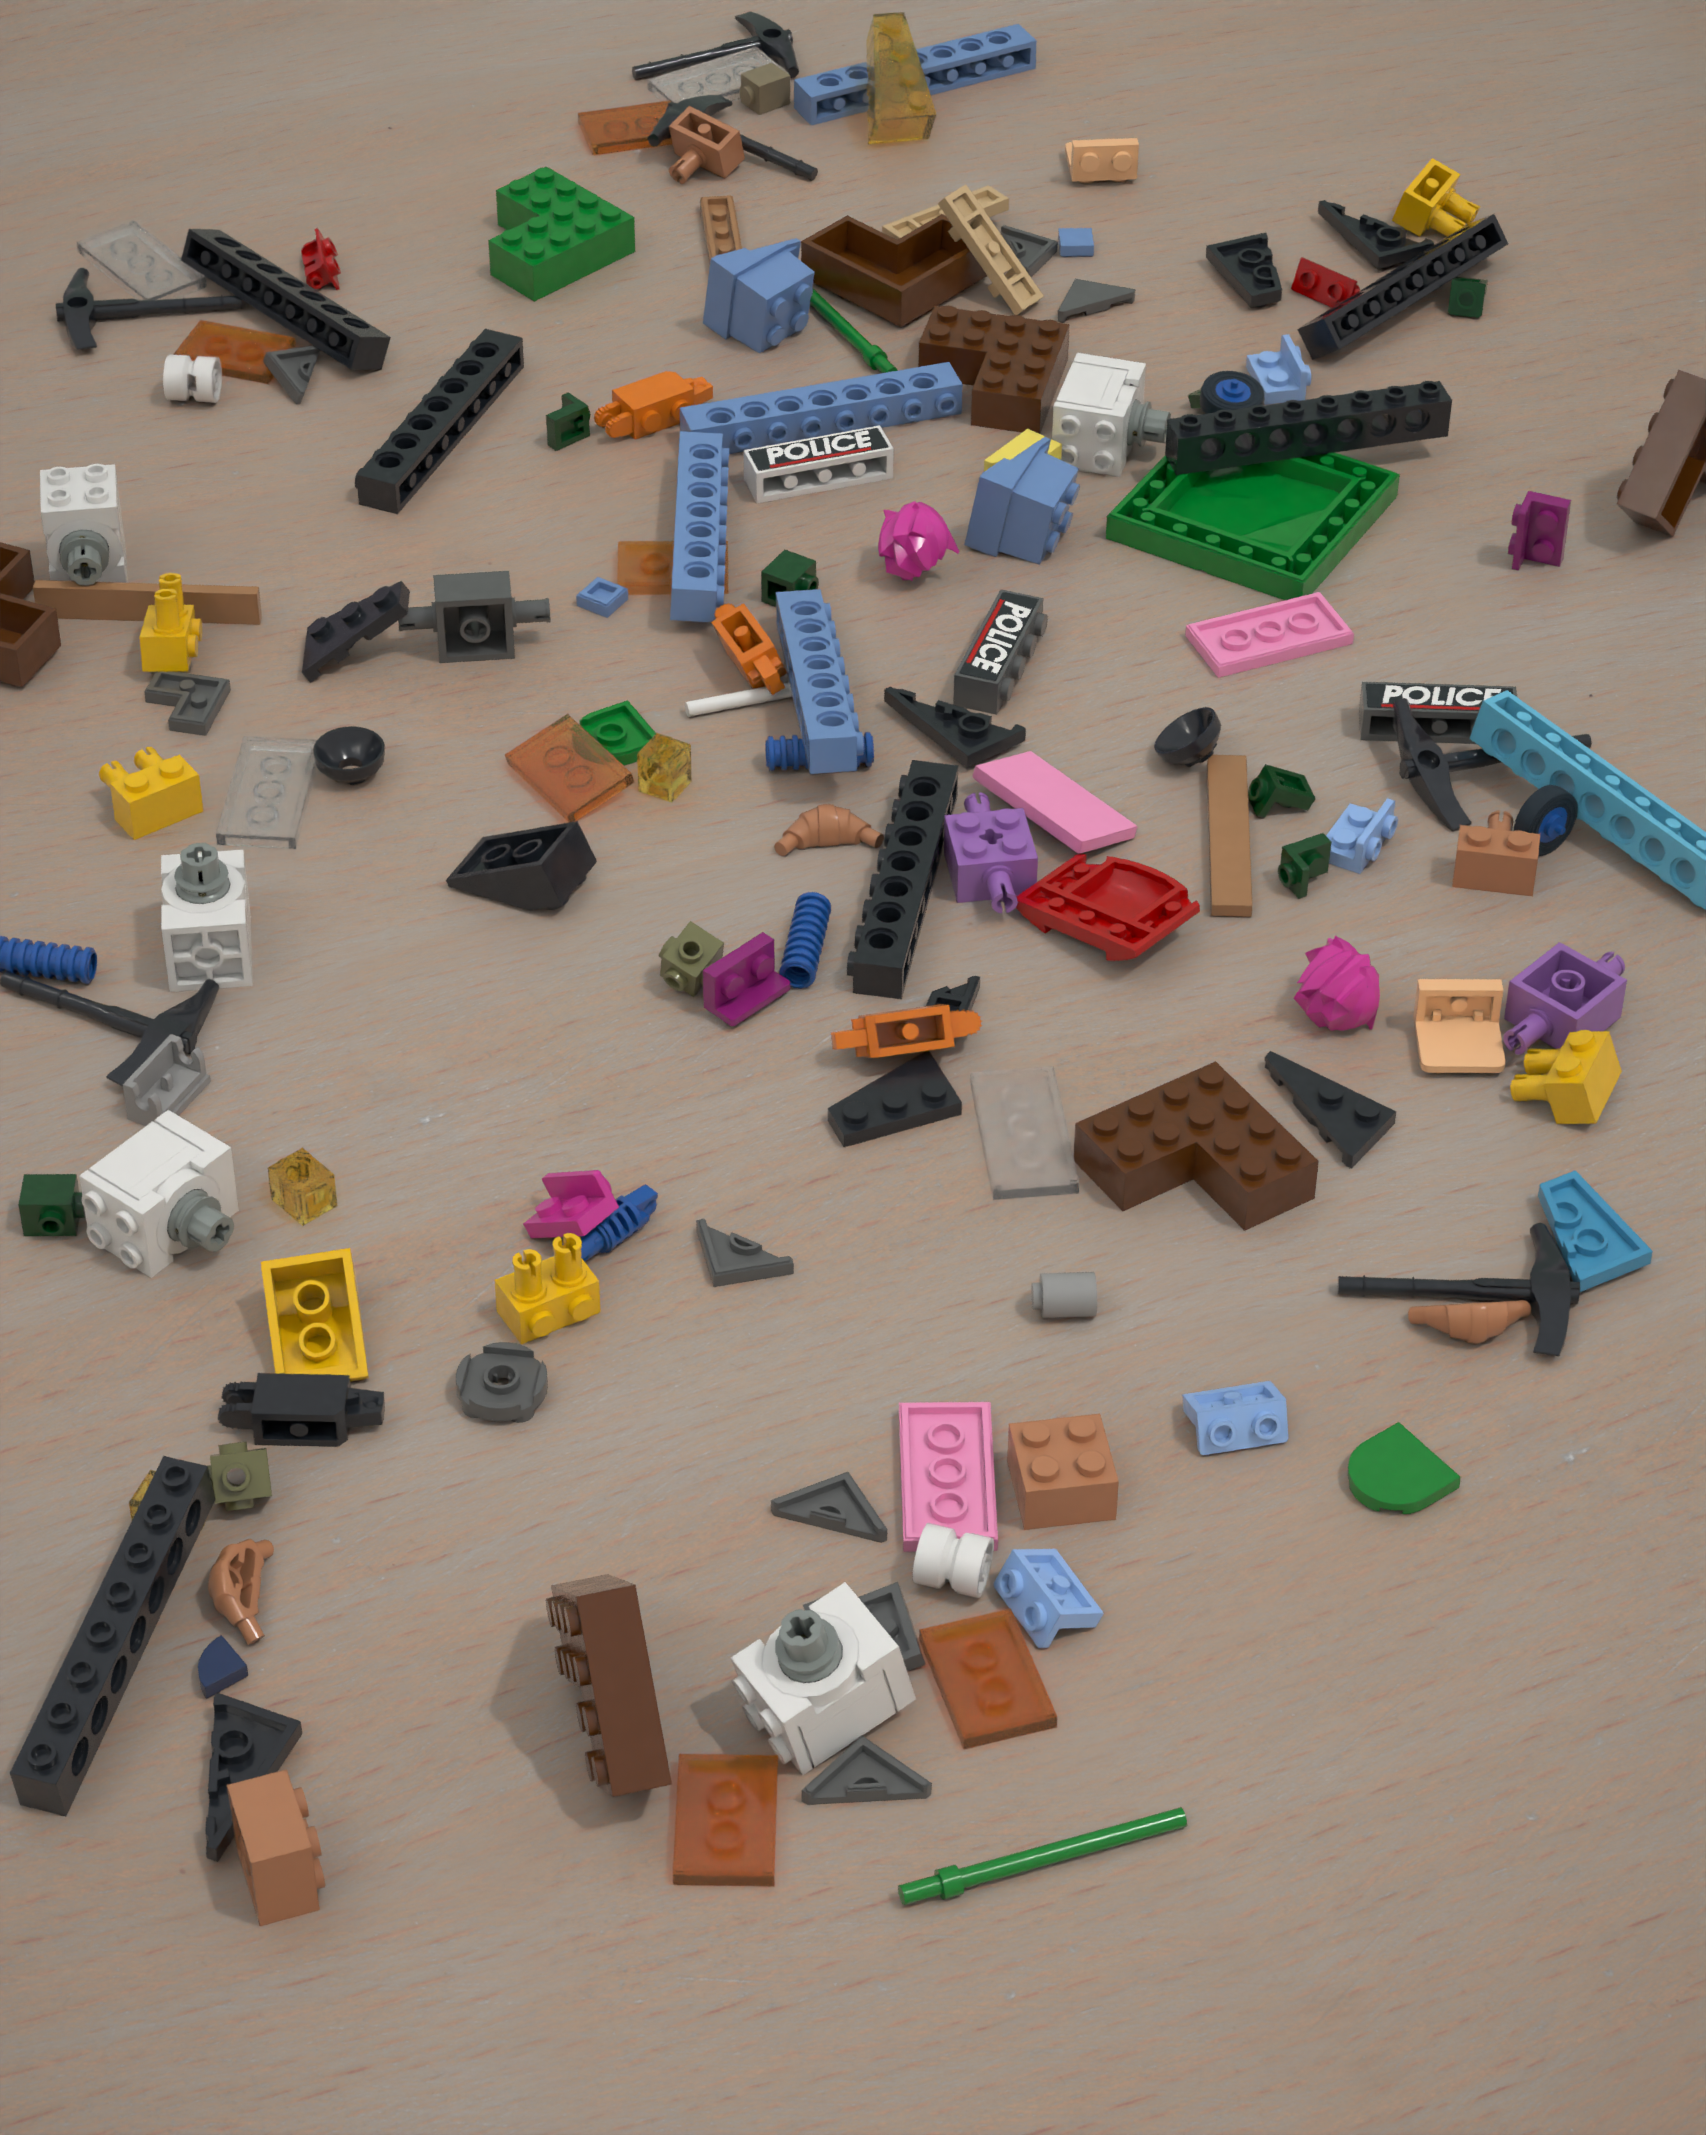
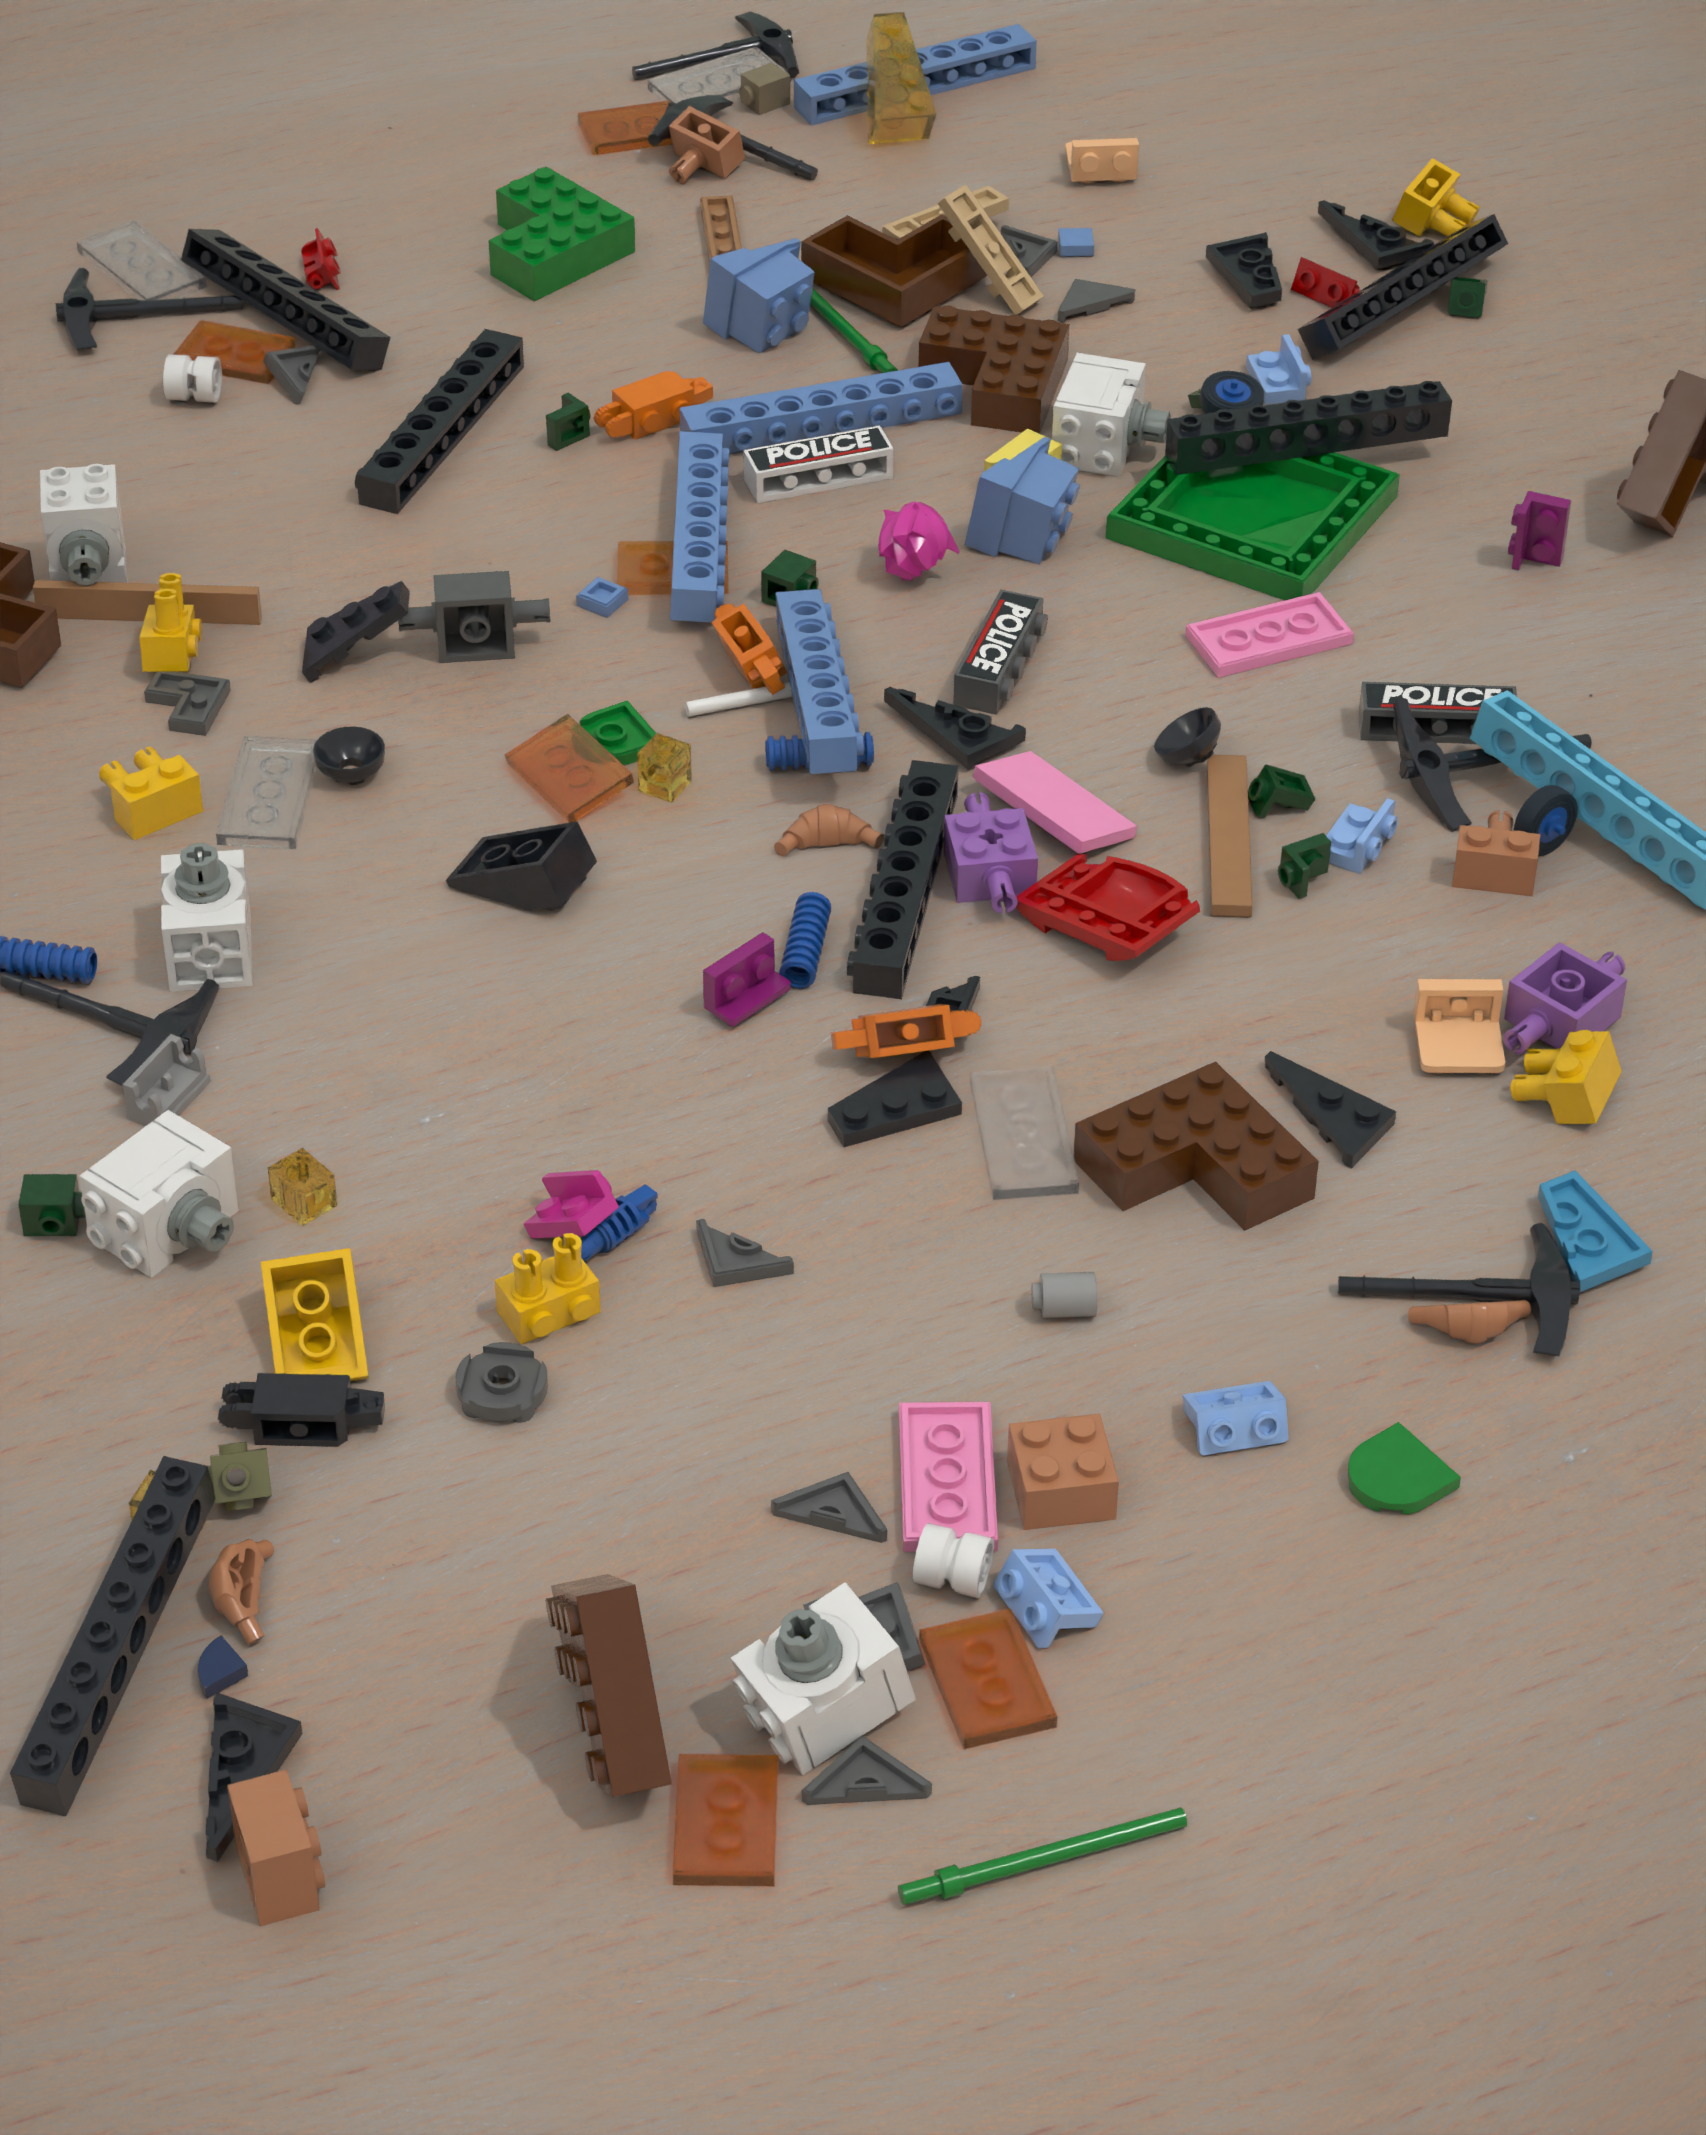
(687, 957): olive brick -> none
(1339, 987): dark pink hair -> none

